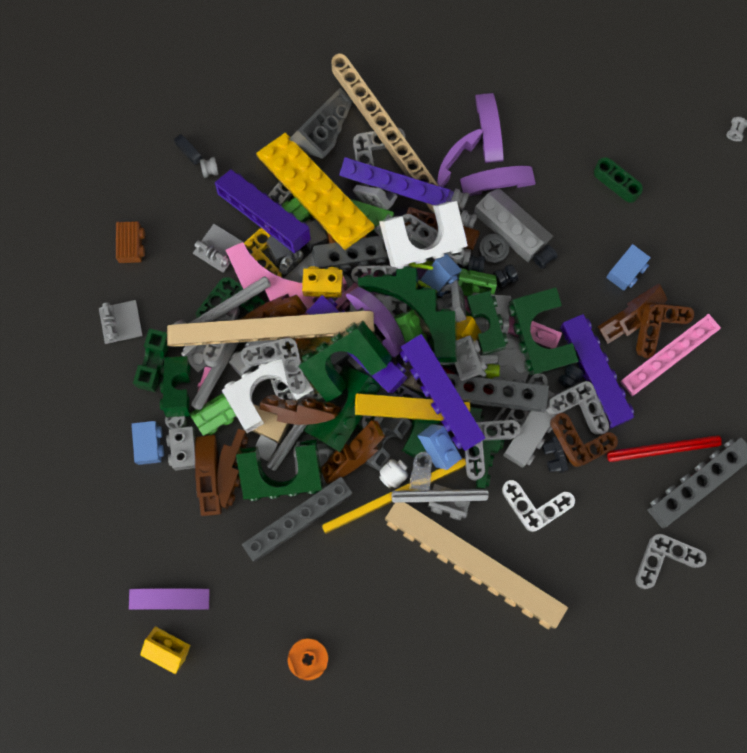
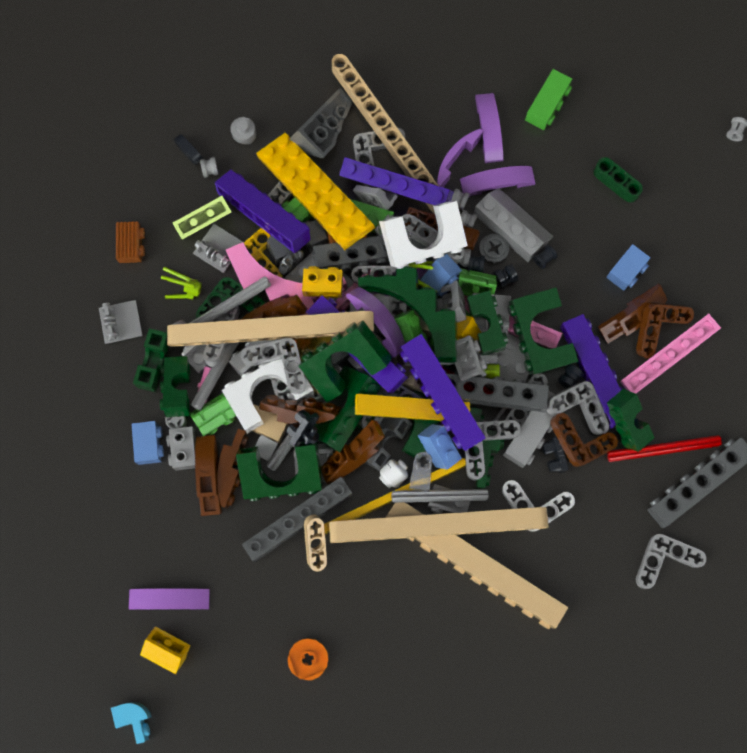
(134, 714): none -> medium azure brick
(191, 285): none -> lime plant
(202, 217): none -> yellowish green brick
(243, 130): none -> light grey piece
(306, 431): none -> black hips
(321, 548): none -> tan beam
(438, 525): none -> tan beam
(549, 100): none -> bright green brick
(623, 410): none -> dark green arch

